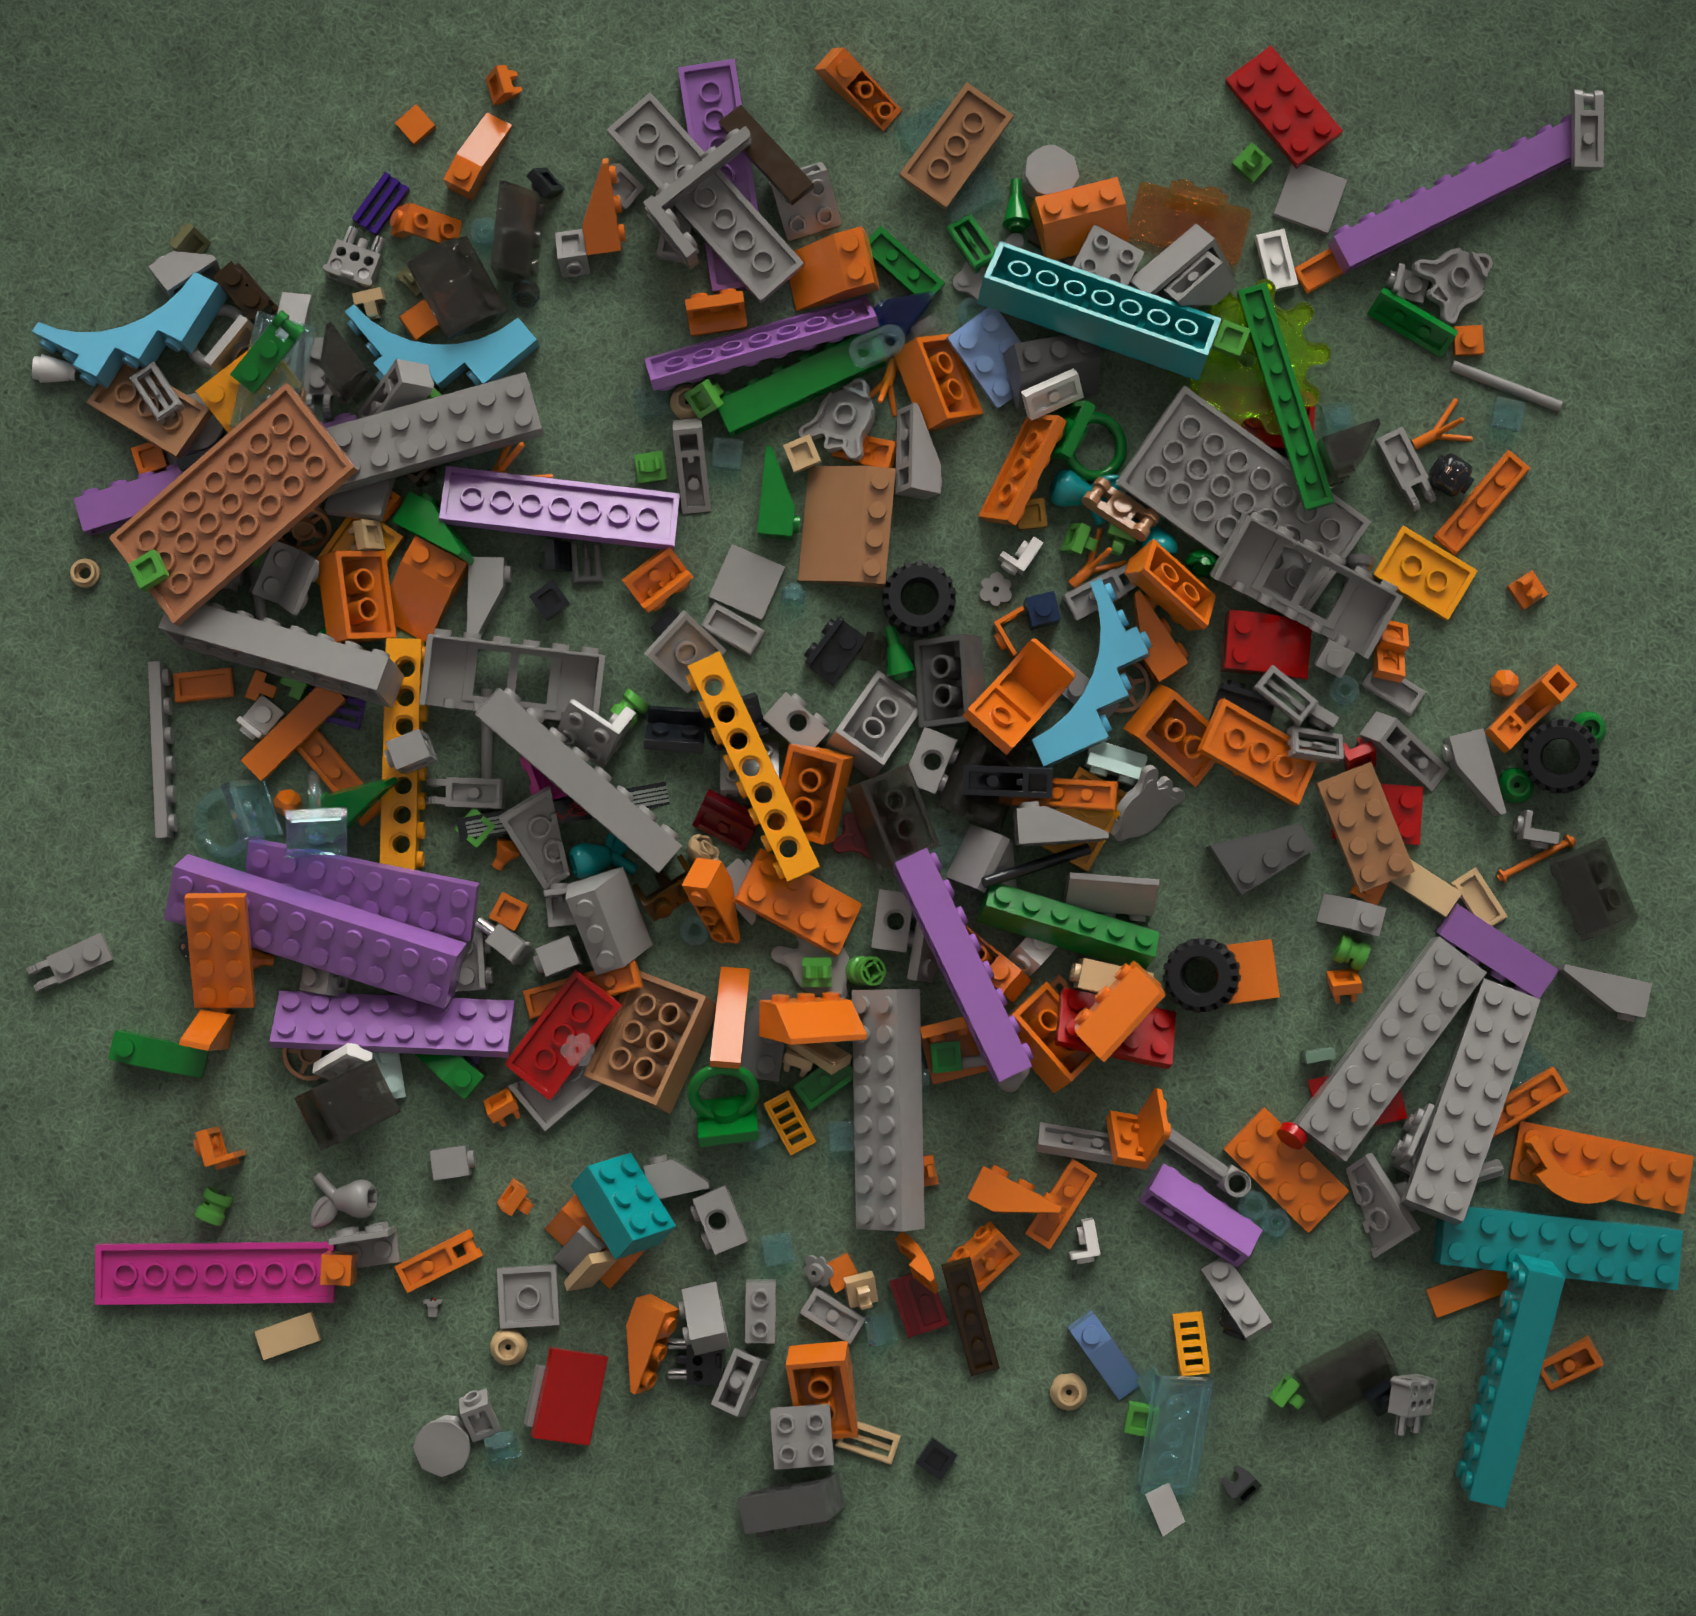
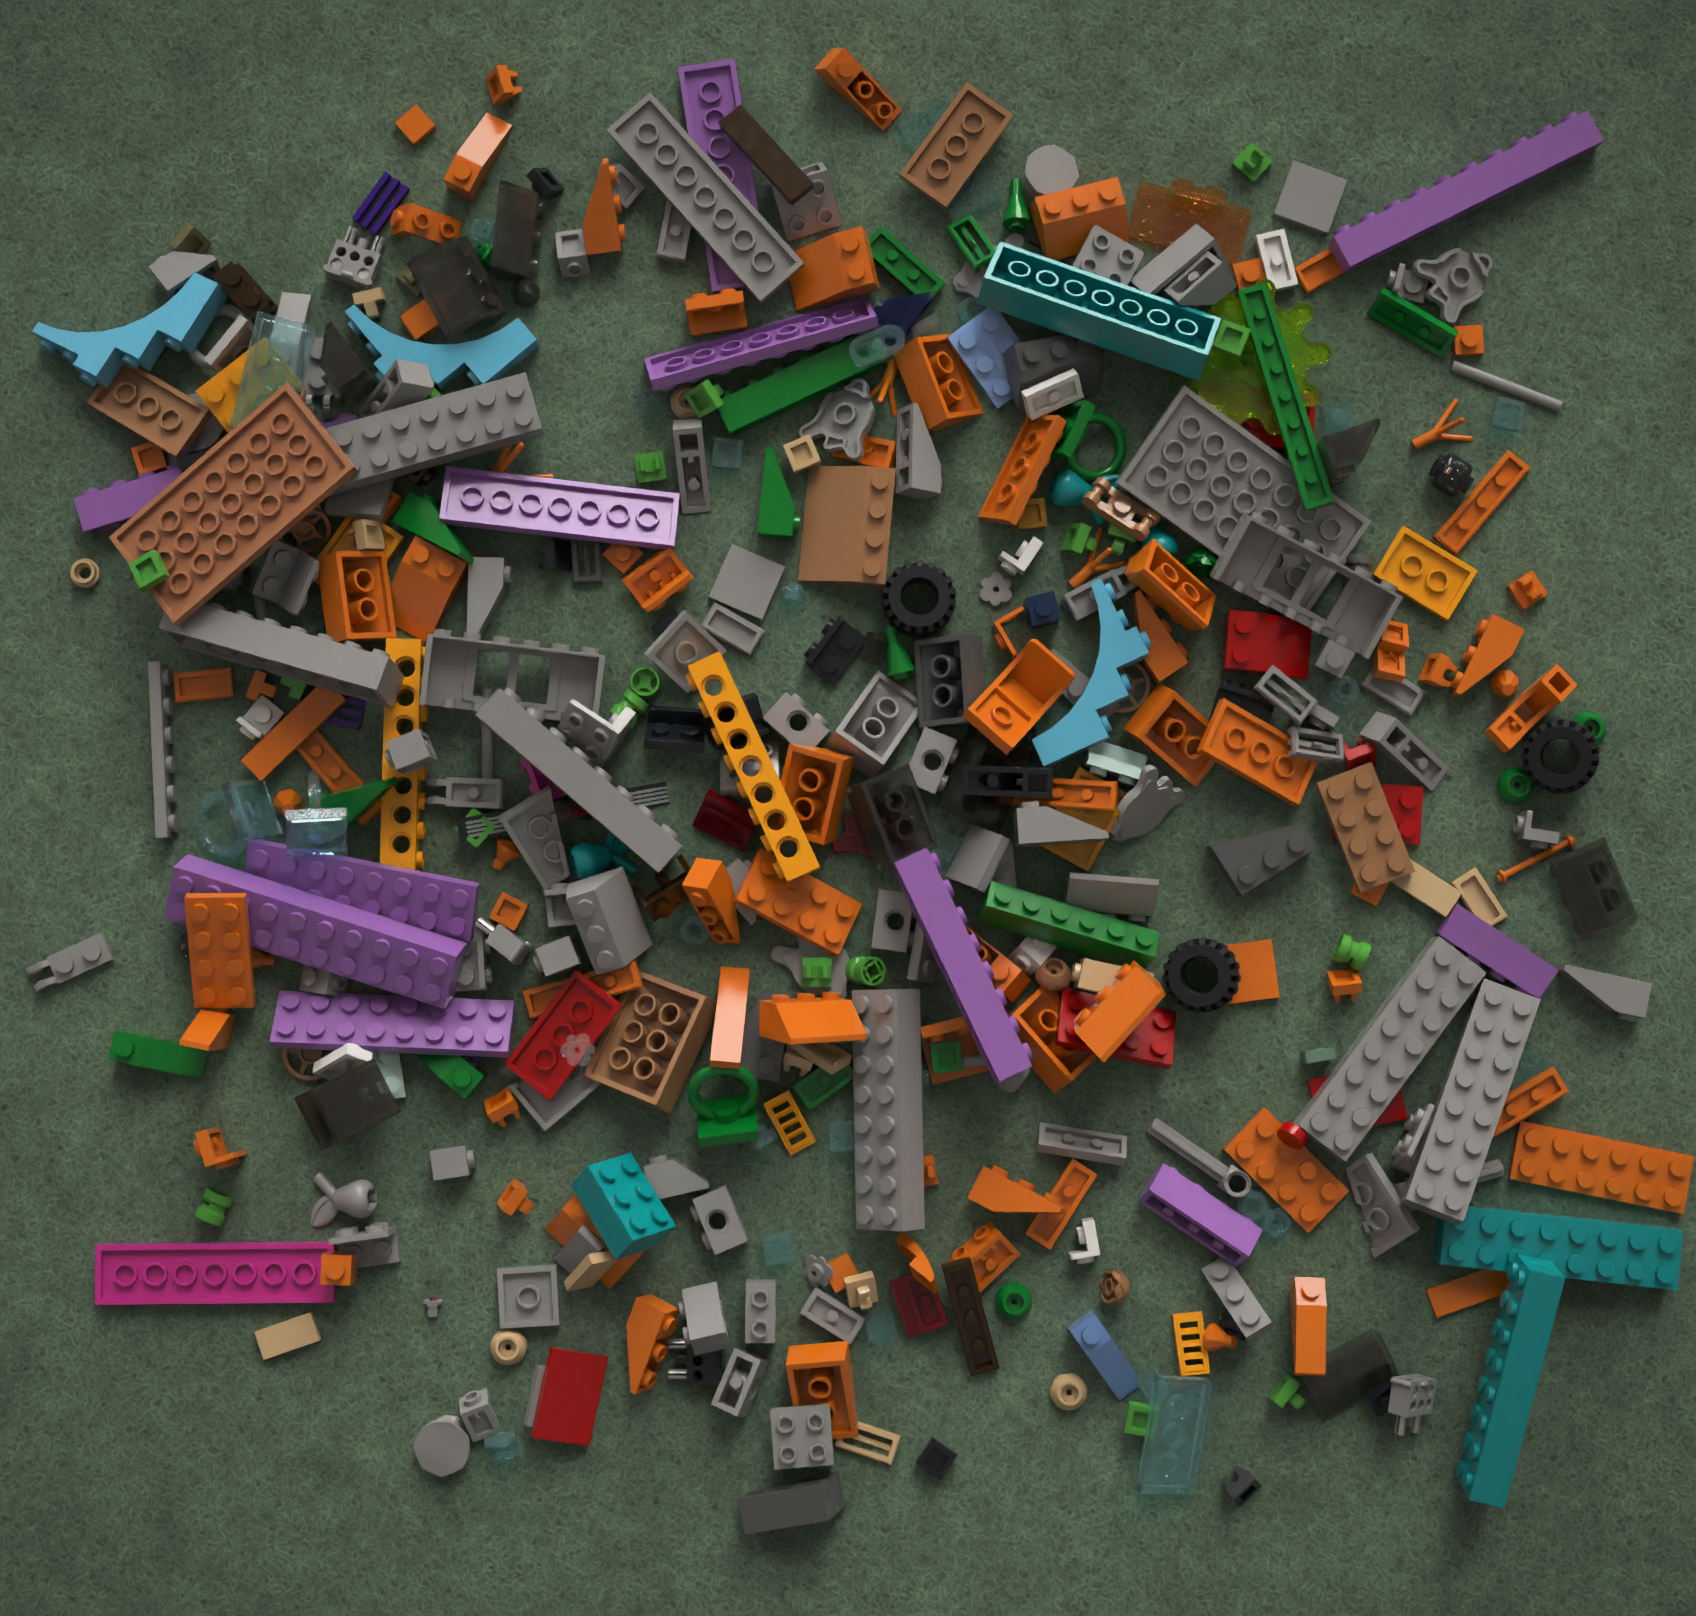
(52, 369): white cone -> none
(168, 409): light grey tile -> none
(267, 353): green plate -> none
(437, 1261): orange plate -> none
(484, 252): none -> green plate
(549, 600): black tile -> none
(623, 556): none -> orange plate
(642, 679): none -> bright green wheel
(690, 178): light grey bracket -> none
(701, 847): tan plate -> none
(1013, 1291): none -> green plate
(1035, 865): black bar -> none
(1053, 974): none -> medium nougat plate
(1114, 1287): none -> medium nougat plate
(1138, 1137): orange bracket -> none
(1165, 1508): white sticker -> none
(1217, 1338): none -> orange rock
(1248, 273): none -> orange plate
(1283, 107): red plate -> none
(1308, 1325): none -> orange slope
(1351, 915): light grey slope -> none
(1405, 466): light grey hinge -> none
(1434, 669): none -> orange tile
(1473, 764): light grey slope -> none
(1495, 643): none -> orange slope
(1572, 1362): orange slope -> none
(1582, 1188): orange arch -> none
(1587, 130): light grey plate -> none

